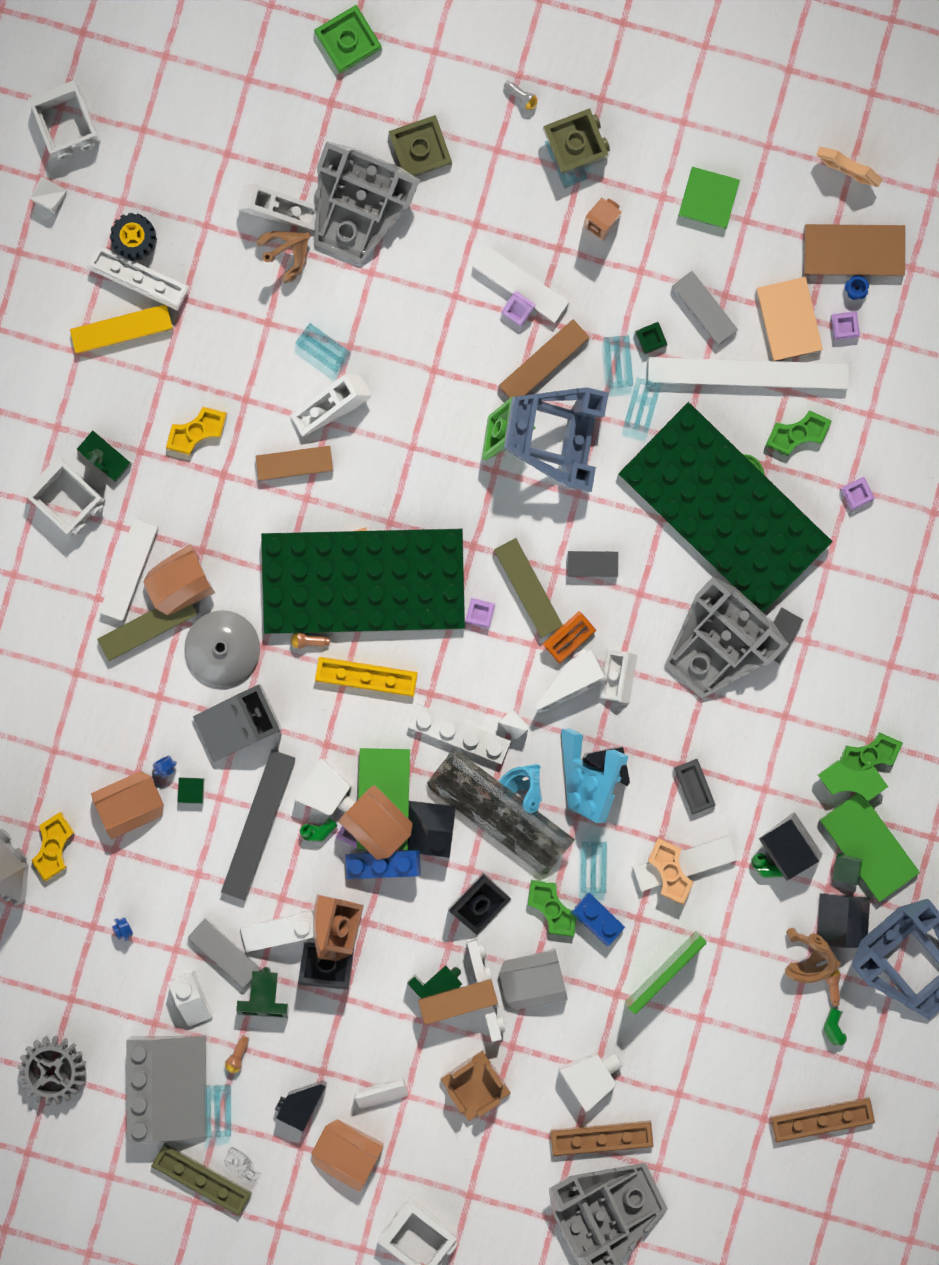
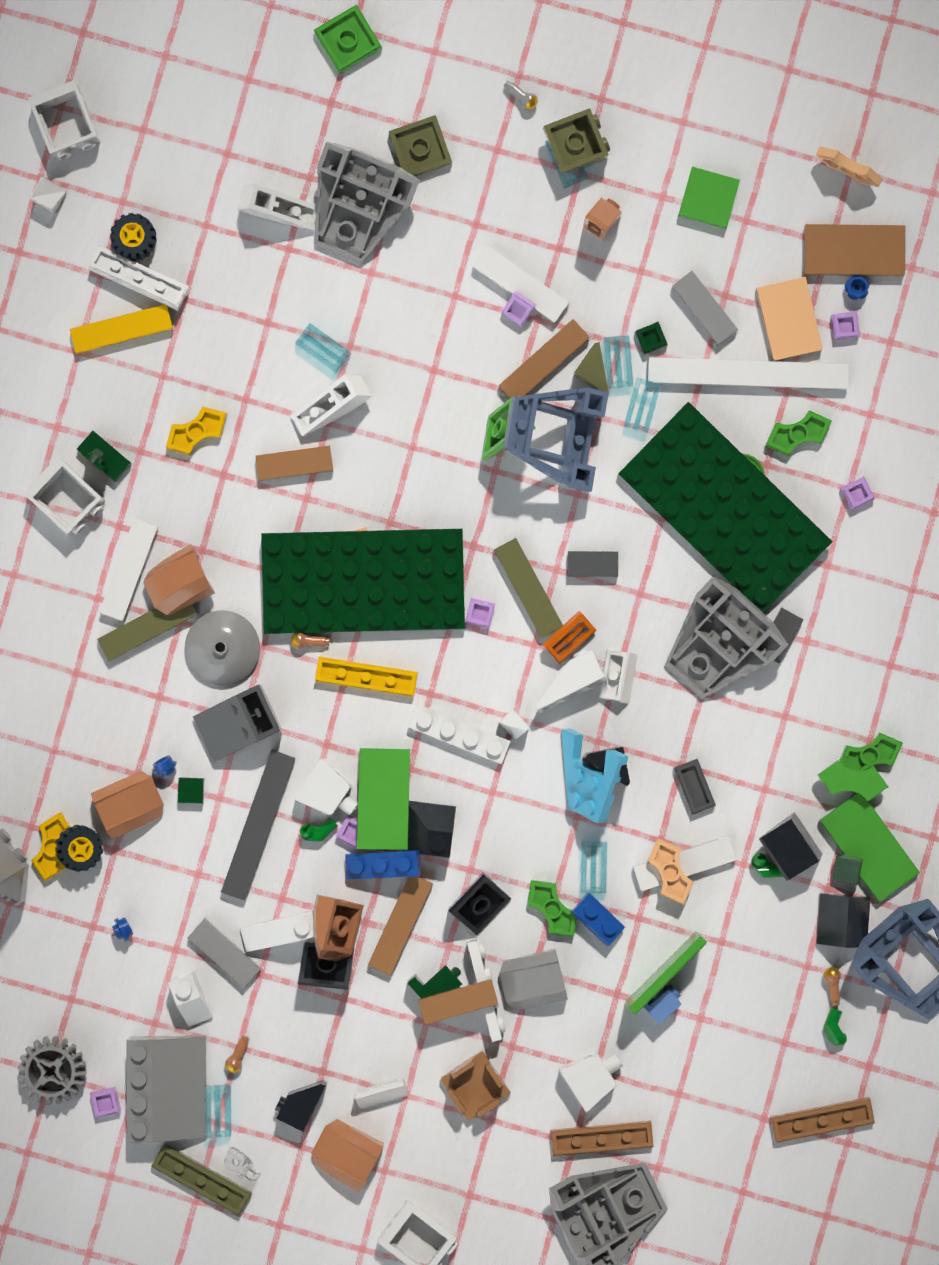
(84, 855): none -> black wheel
(105, 1102): none -> lavender tile
(263, 997): dark green piece -> none
(294, 240): medium nougat helmet -> none
(377, 824): nougat slope -> none
(400, 924): none -> medium nougat tile
(499, 812): clear smoke plate -> none
(514, 782): medium azure helmet -> none
(592, 370): none -> olive slope
(663, 1003): none -> medium blue brick
(808, 971): medium nougat helmet -> none

